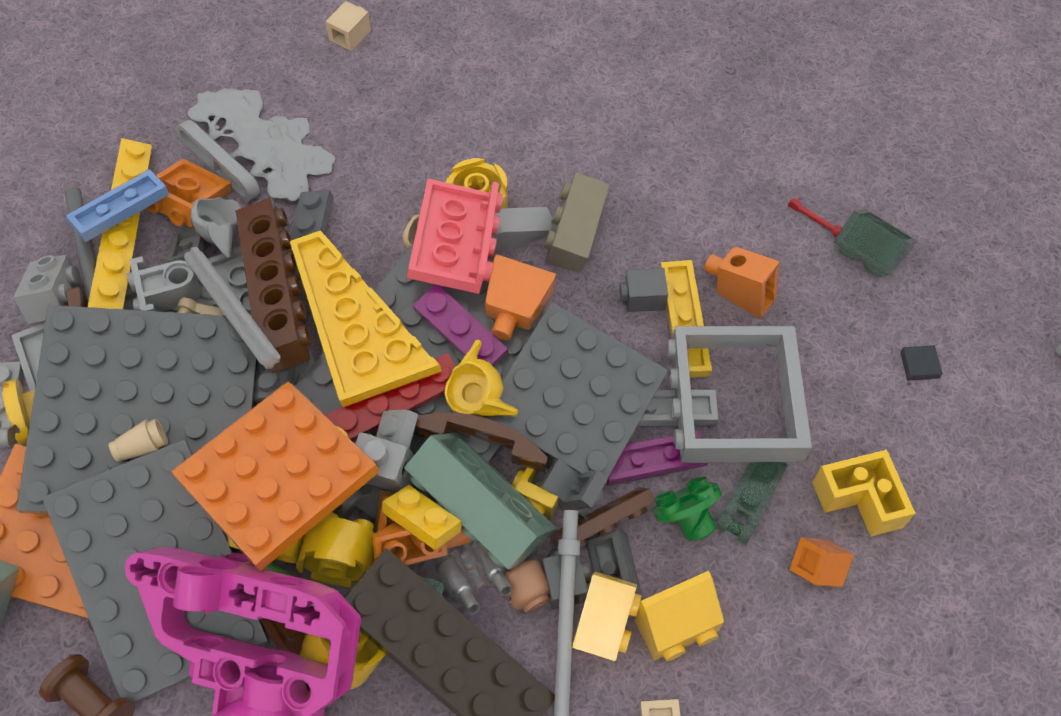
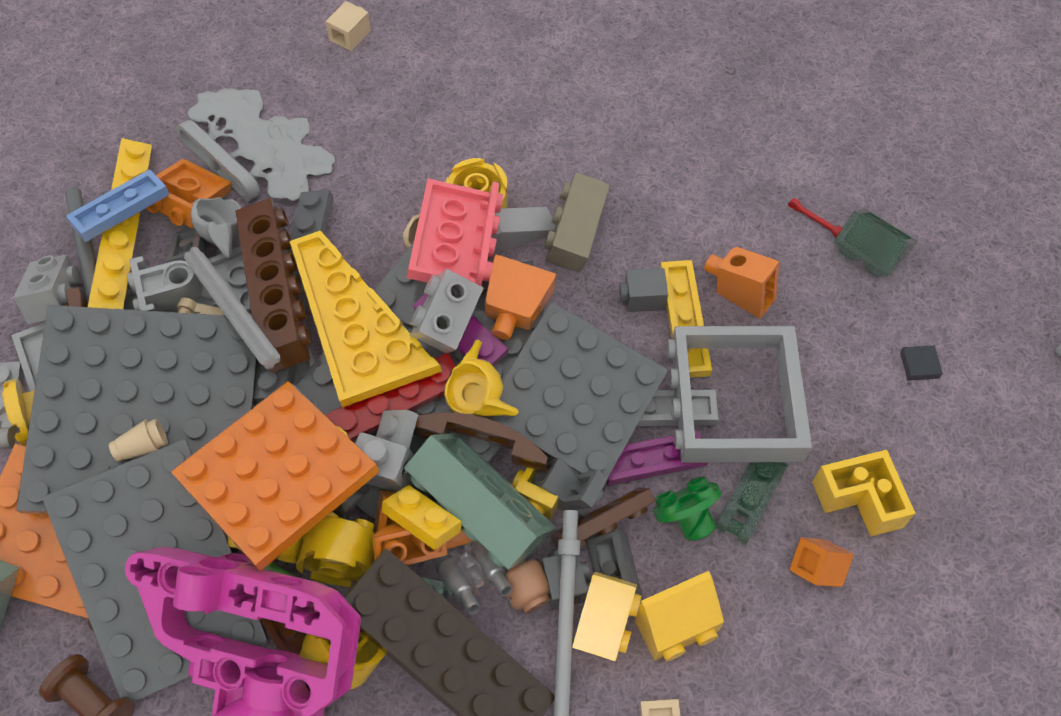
(445, 311): none -> light grey brick

